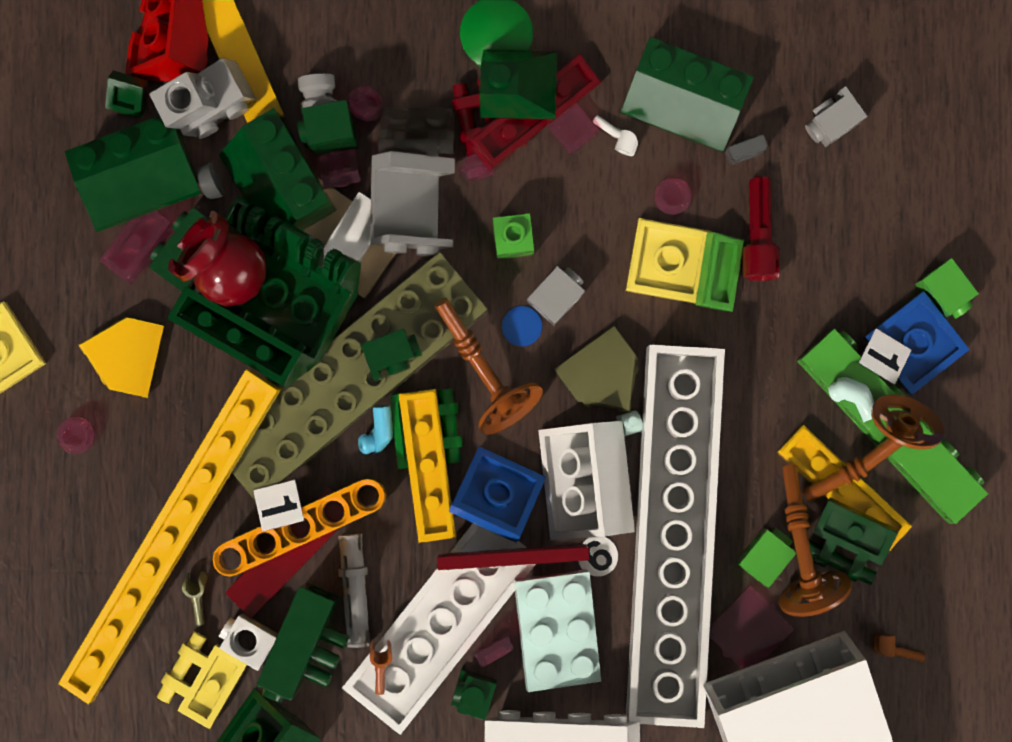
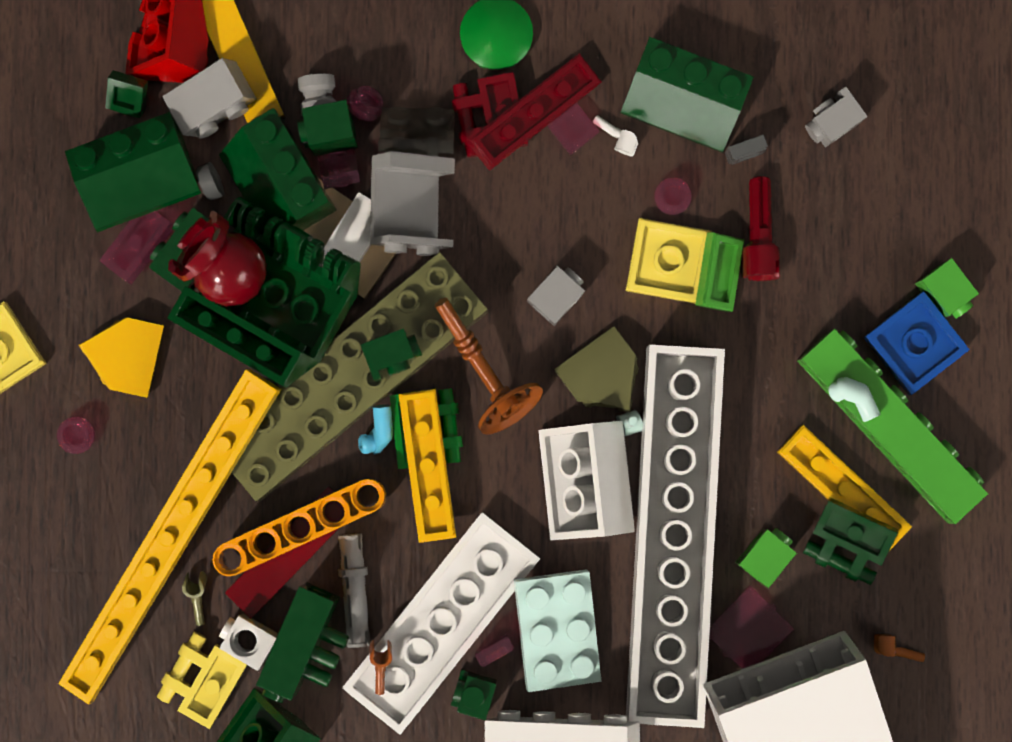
(169, 100): light grey brick -> none
(278, 505): white sticker -> none
(475, 169): clear pink plate -> none
(497, 494): blue plate -> none
(512, 557): dark red tile -> none
(513, 236): bright green brick -> none
(518, 84): dark green slope -> none
(522, 326): blue sticker -> none
(602, 556): white sticker -> none
(810, 579): dark orange dish -> none
(885, 356): white sticker -> none
(901, 432): dark orange dish -> none

